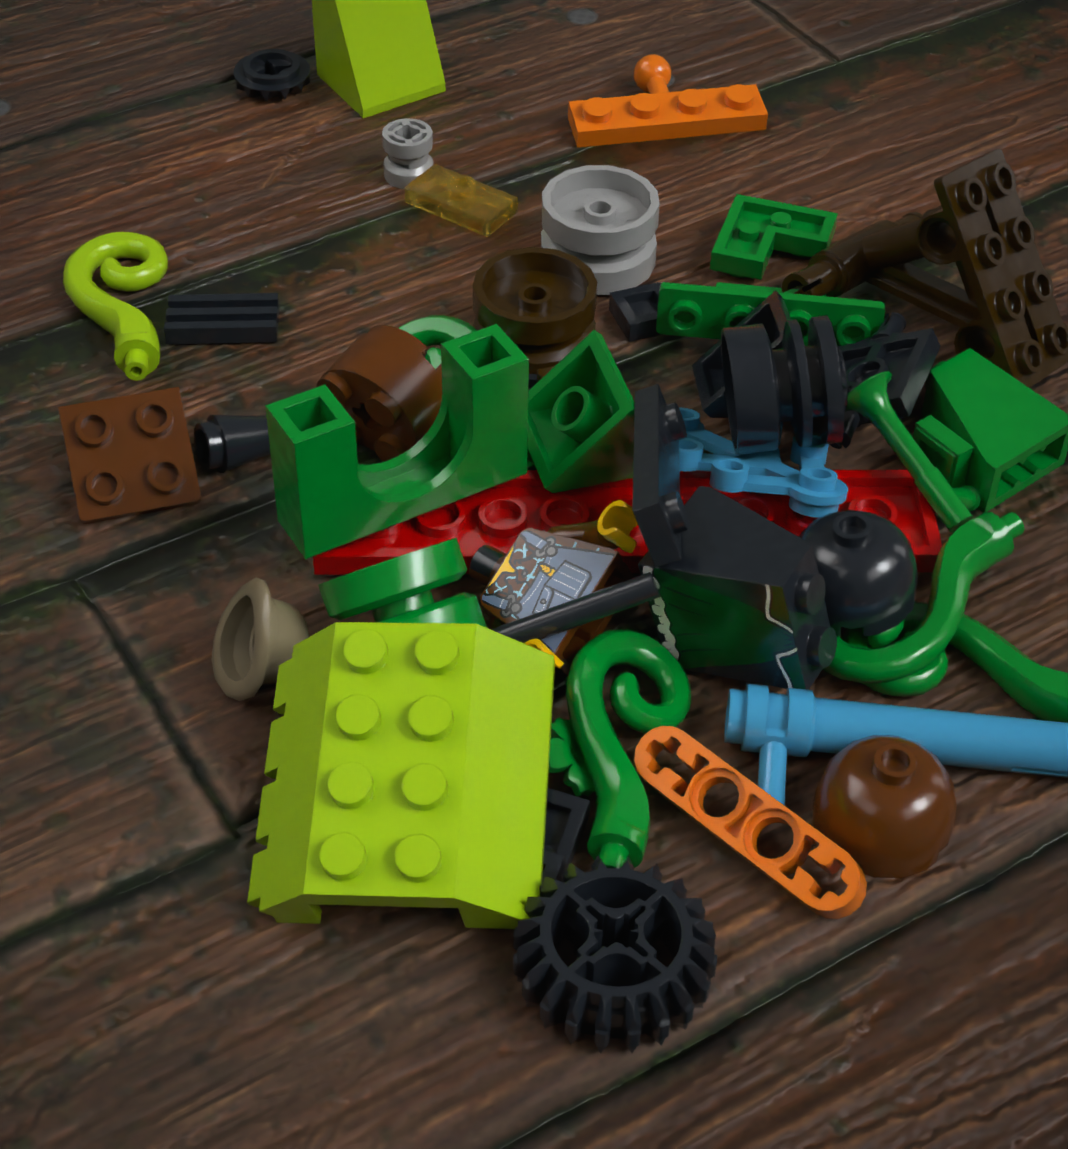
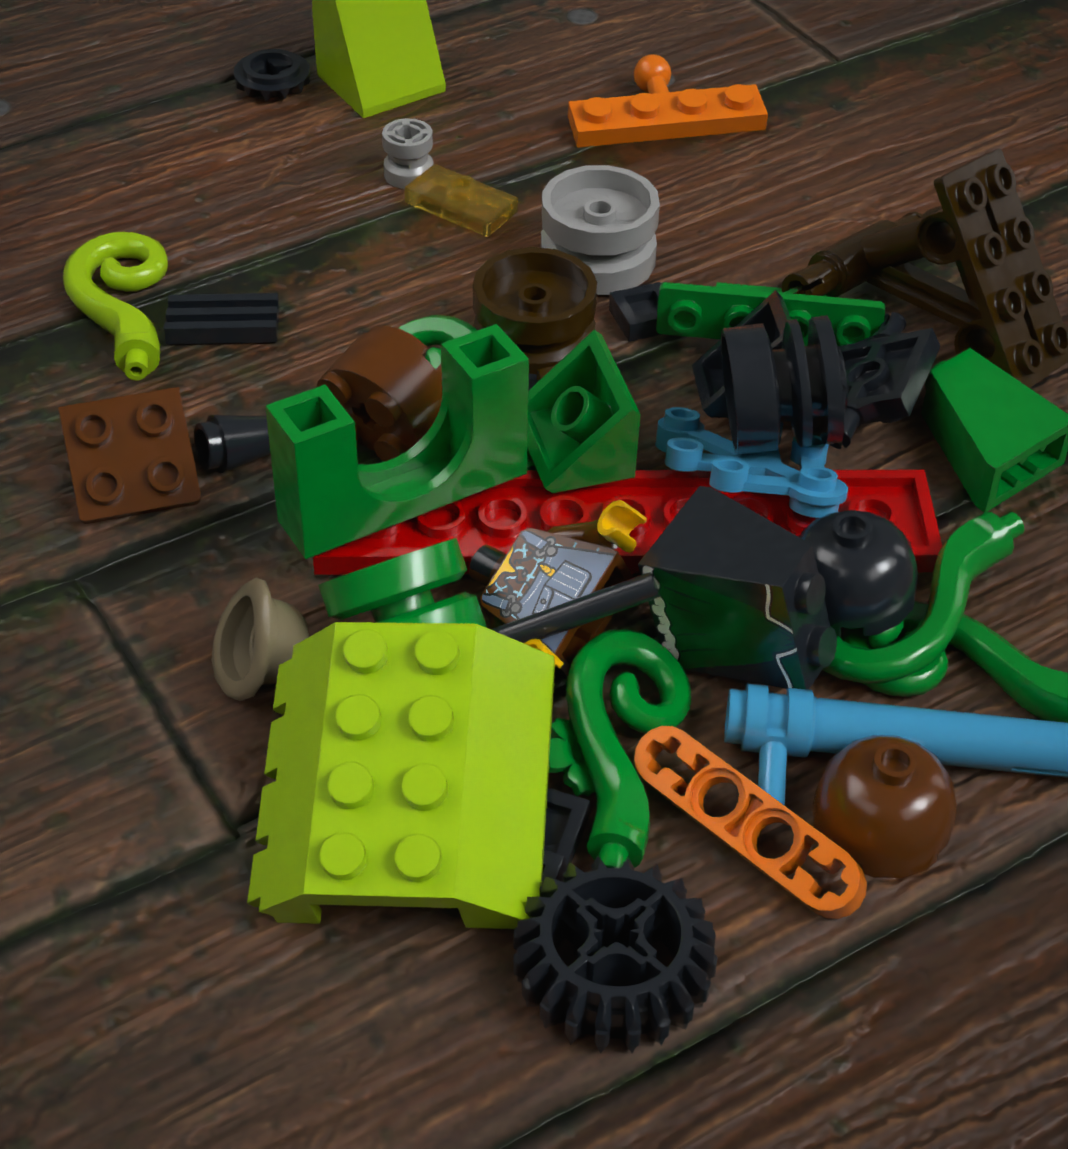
(657, 475): black plate -> none
(760, 226): green plate -> none
(944, 449): green tile -> none
(949, 503): green piece -> none

